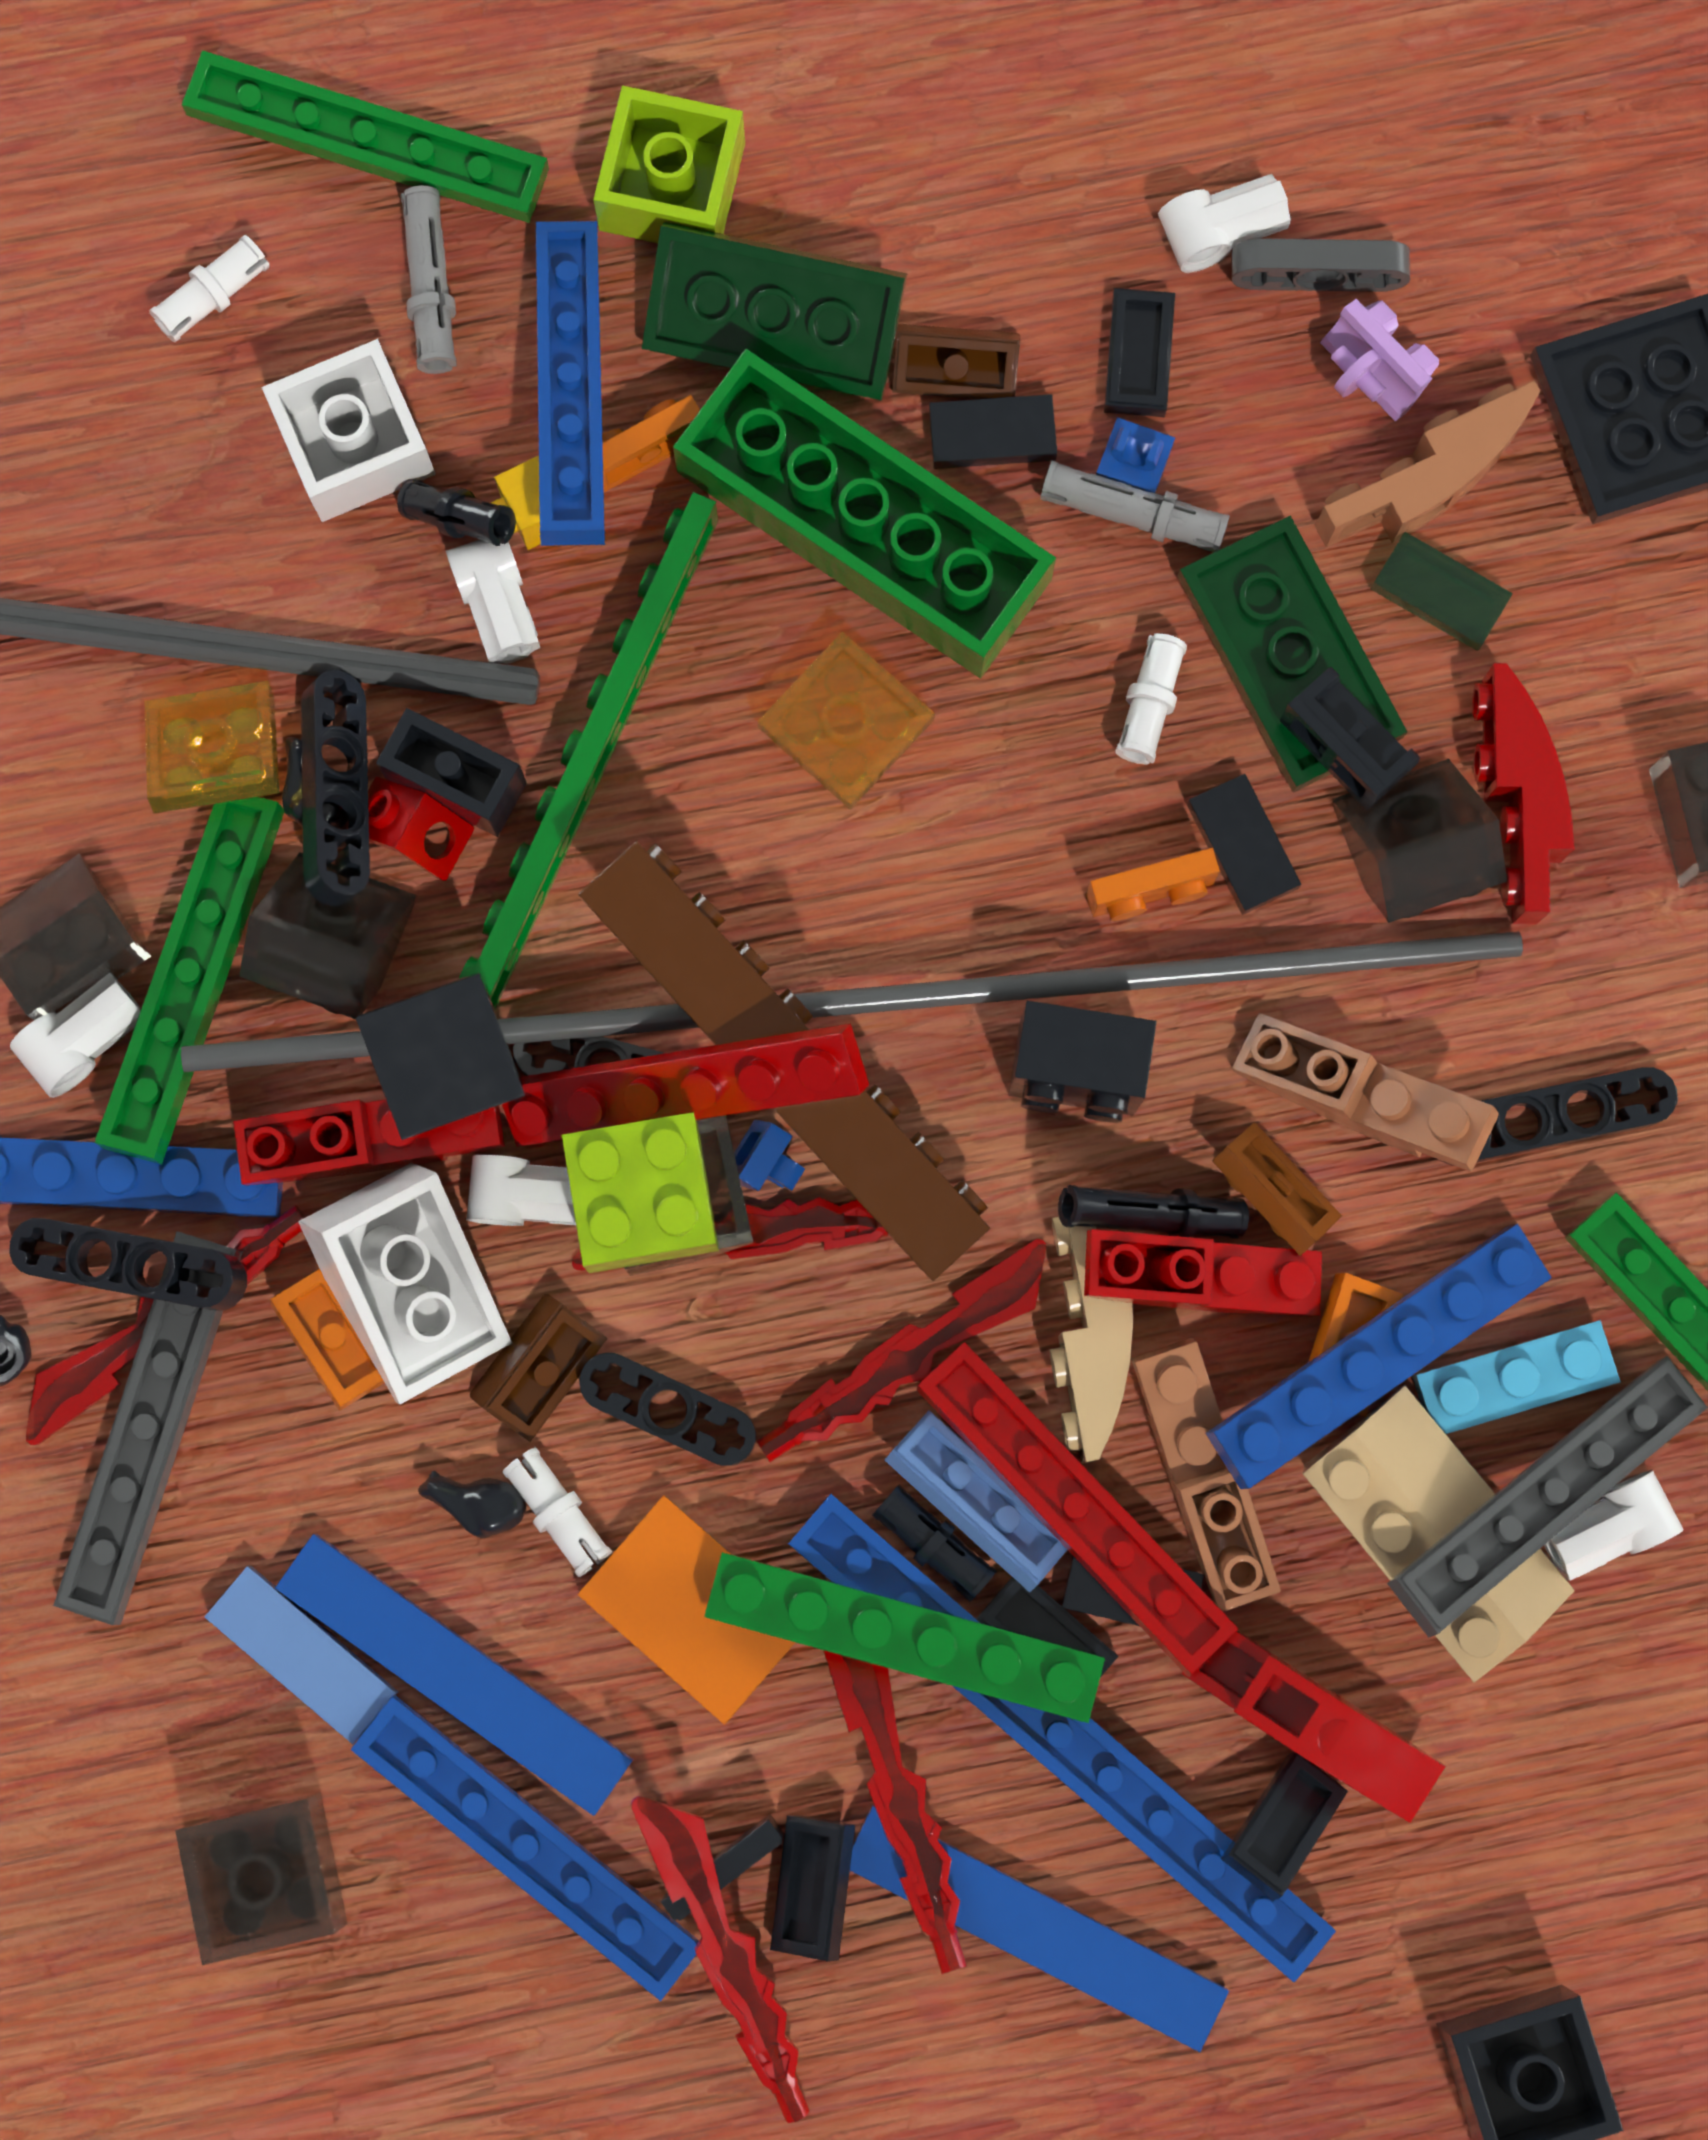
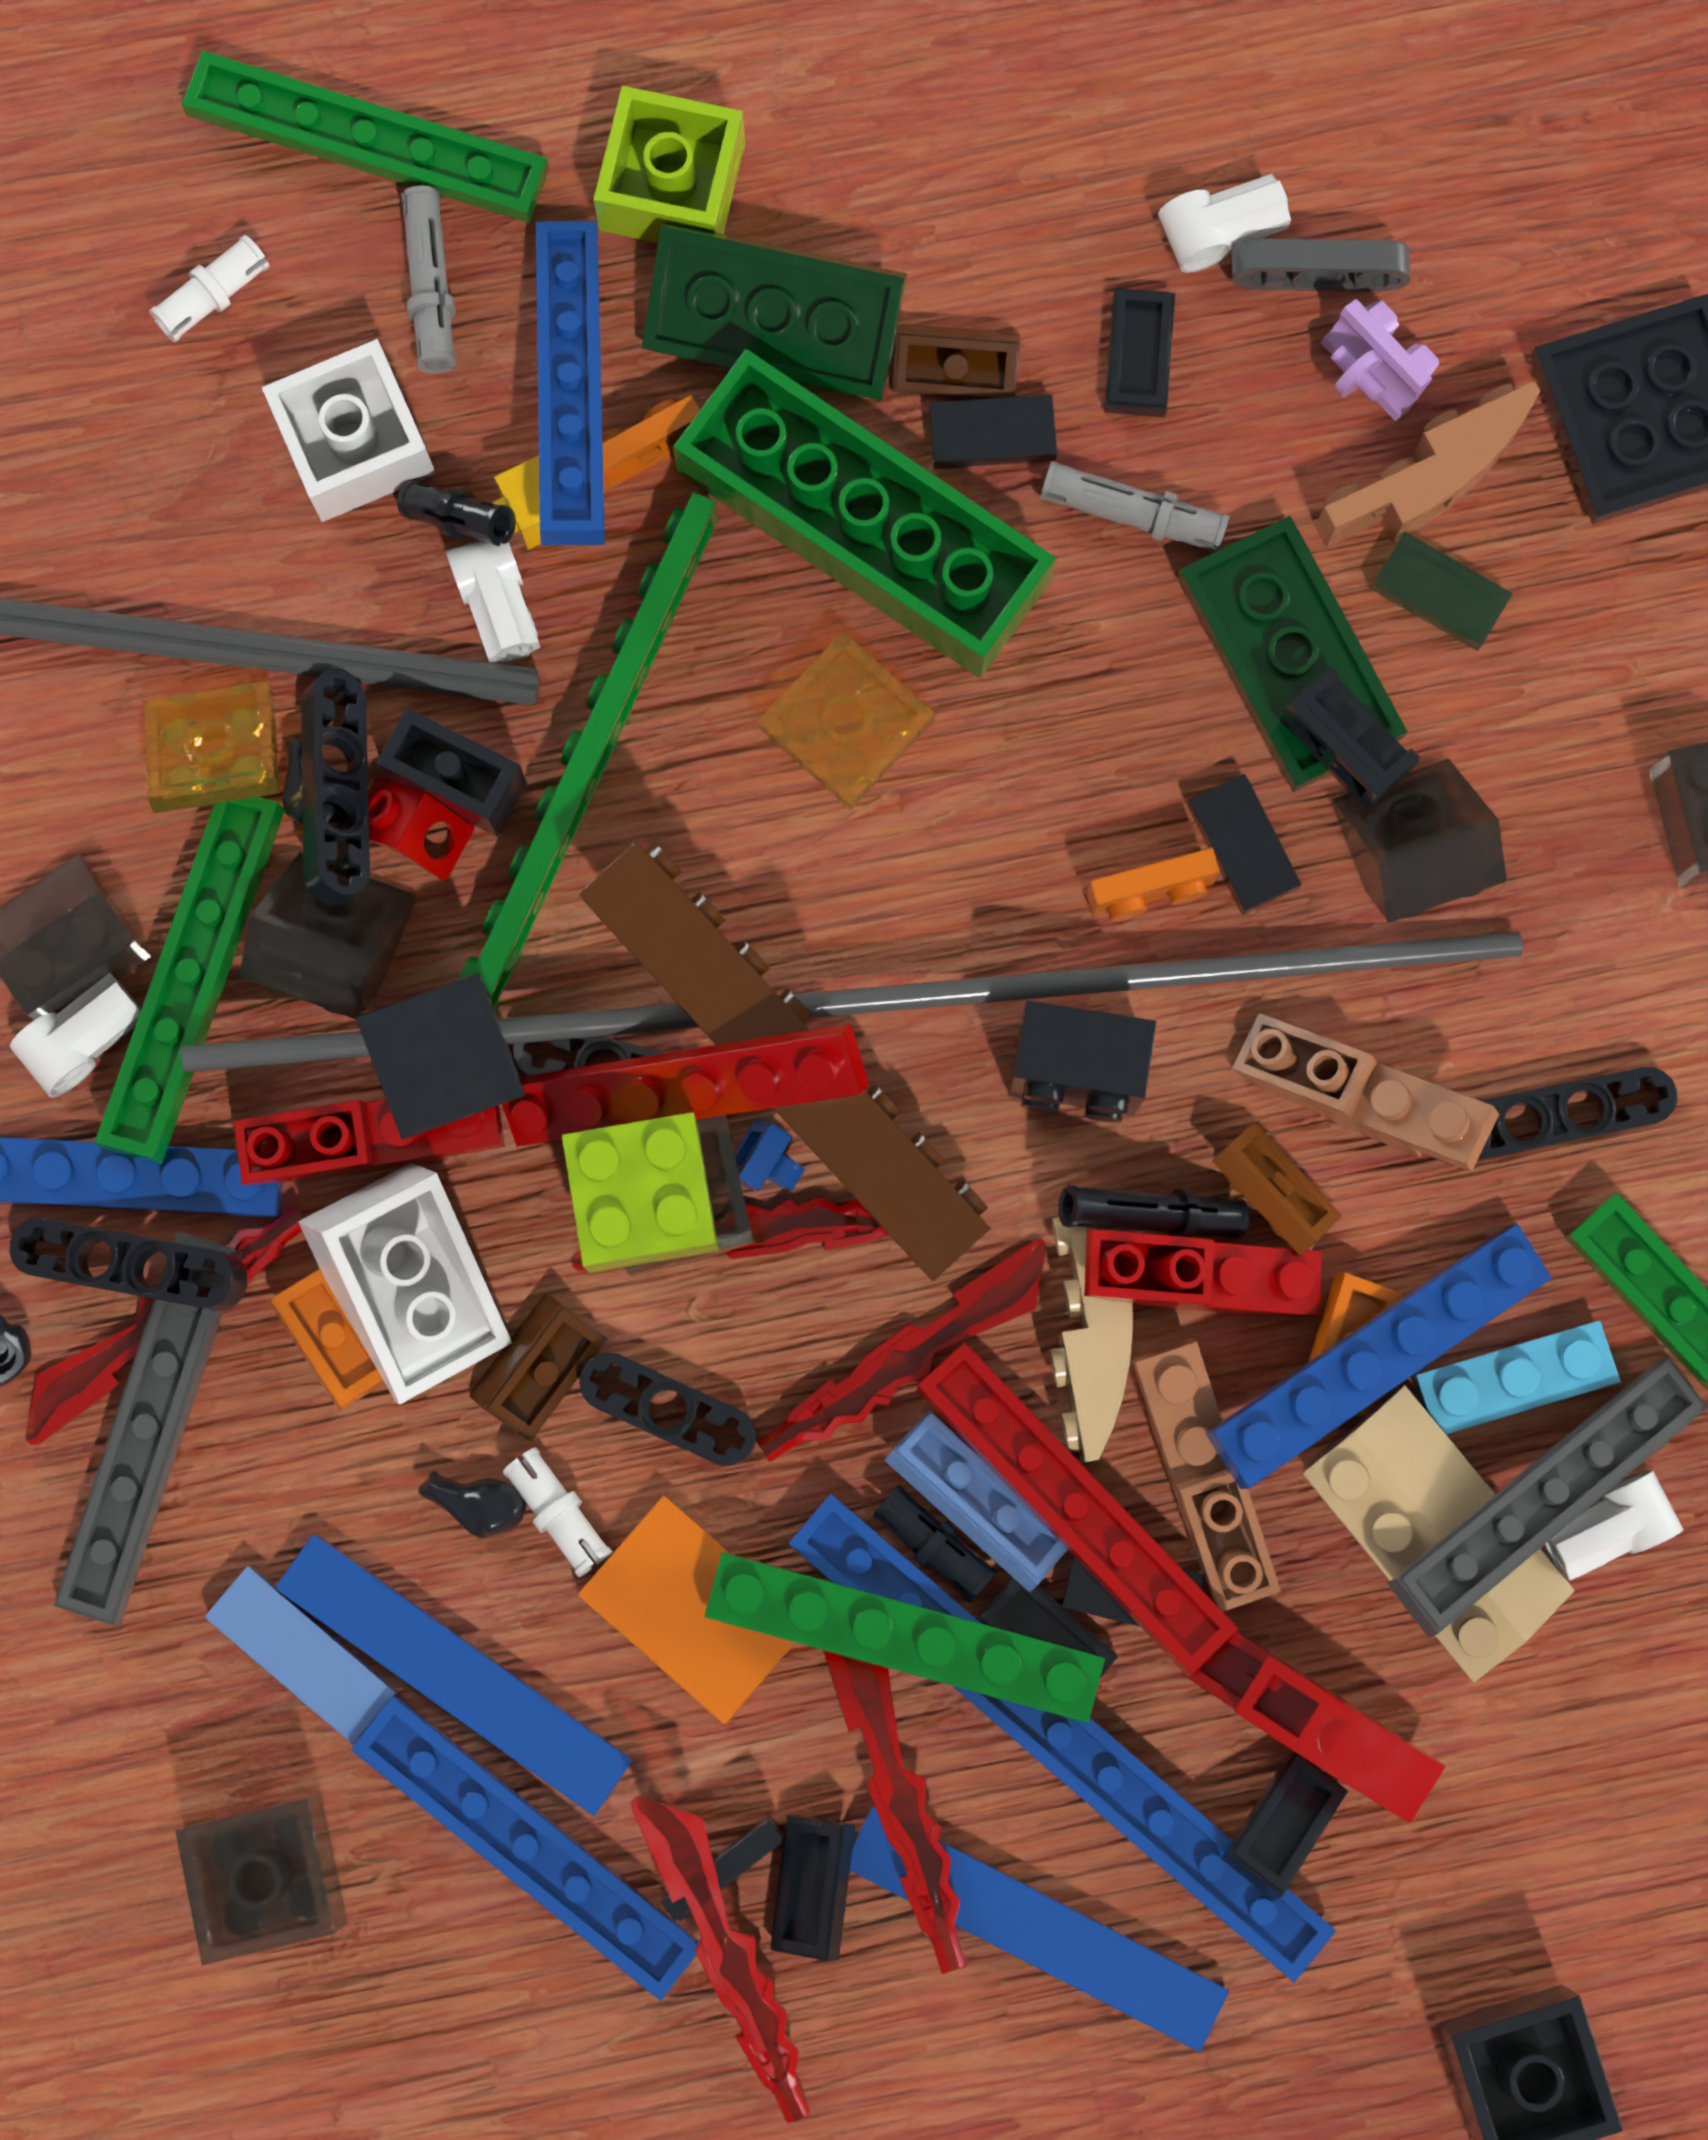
(513, 1191): white piece -> none
(1135, 455): blue tile -> none
(1151, 698): white pin -> none
(1525, 770): red slope -> none

